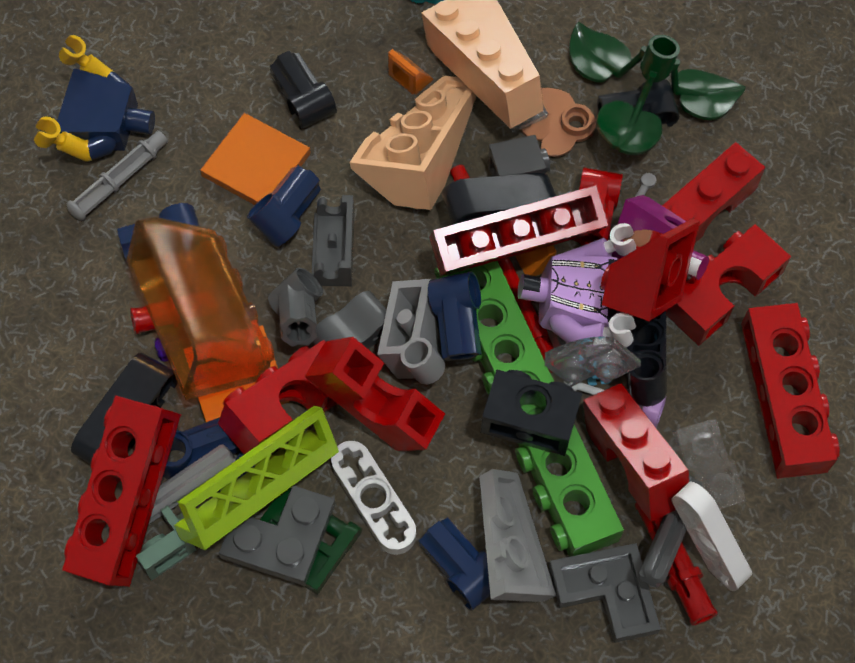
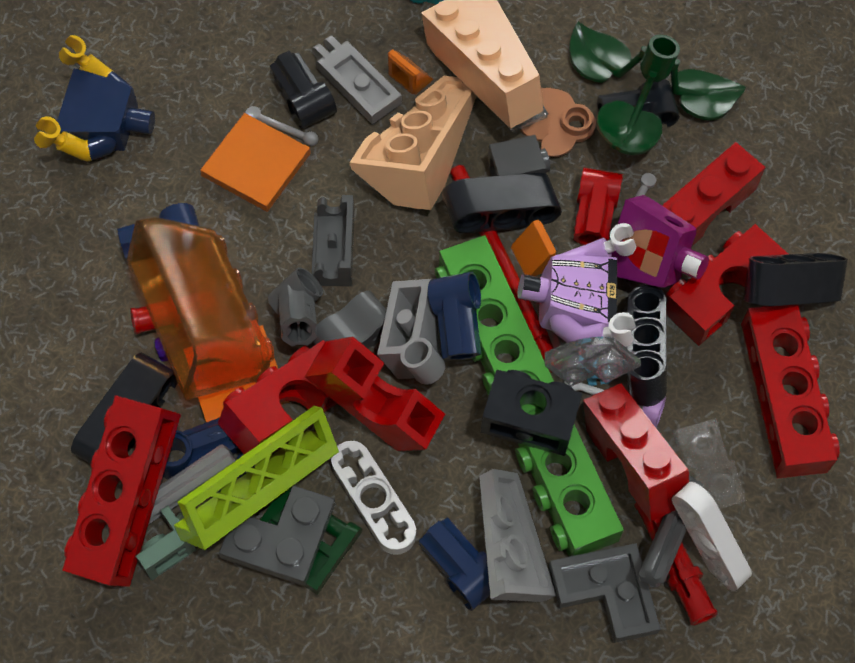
(116, 176): light grey piece -> none
(280, 211): dark blue piece -> none
(309, 138): none -> light grey hinge
(356, 79): none -> light grey hinge
(518, 230): brick -> none
(652, 275): red slope -> none
(795, 279): none -> black beam

